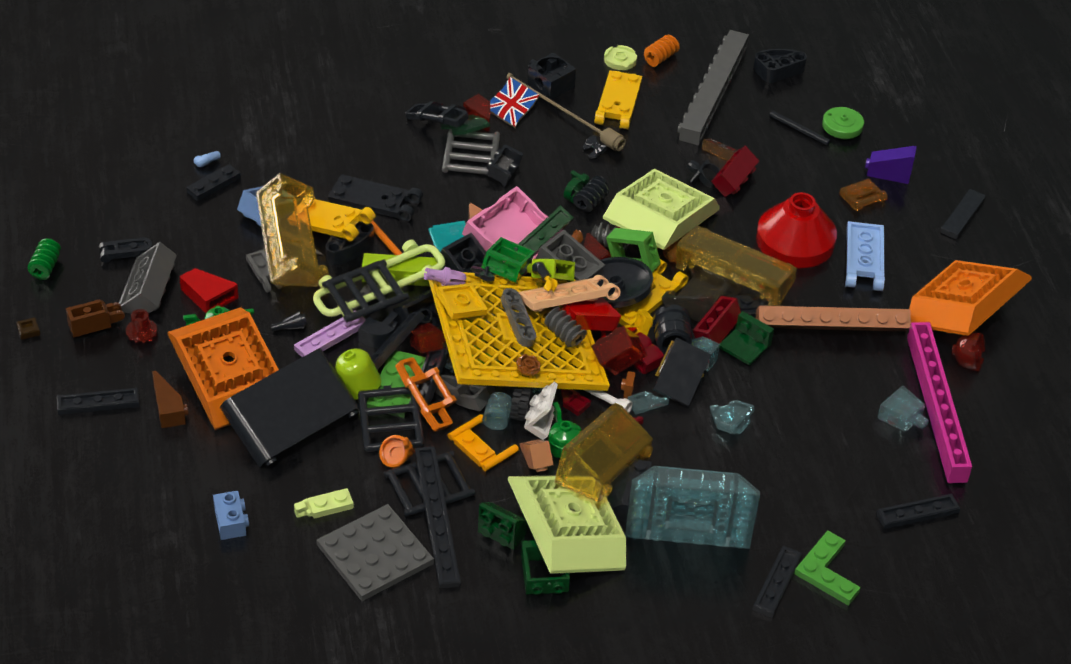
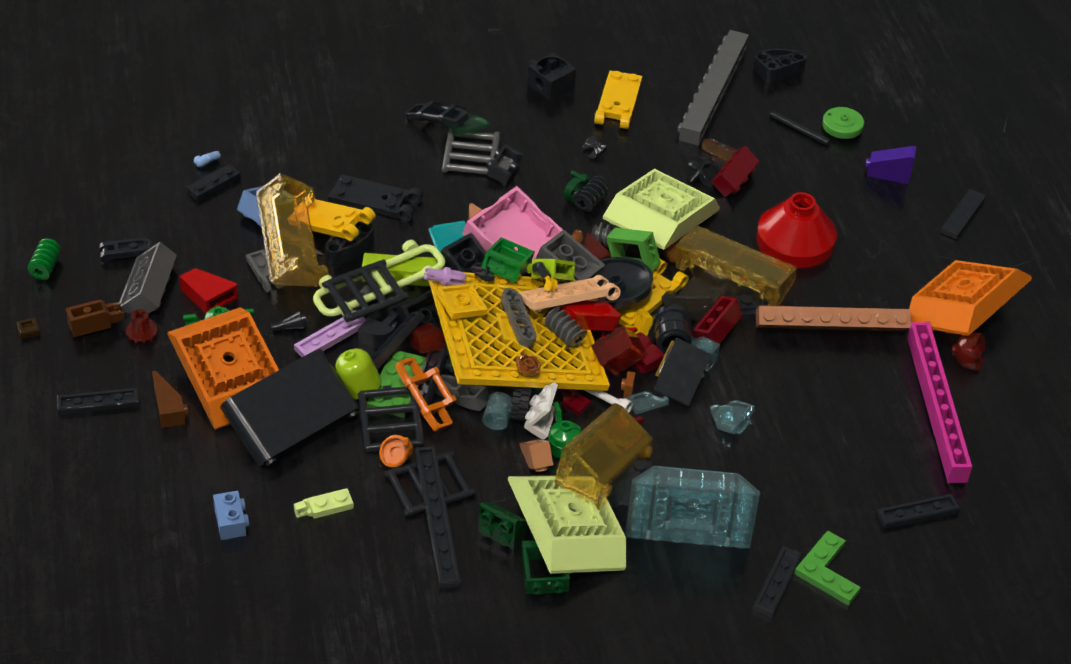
(375, 552): dark grey plate -> none
(385, 239): orange bar -> none
(476, 448): light orange plate -> none
(478, 106): clear red slope -> none
(518, 98): flag -> none
(547, 230): dark green tile -> none
(620, 57): yellowish green tile -> none
(661, 50): orange piece -> none
(748, 339): dark green bracket -> none
(862, 194): clear orange plate -> none
(866, 245): light blue hinge -> none
(903, 410): clear light blue torso -> none

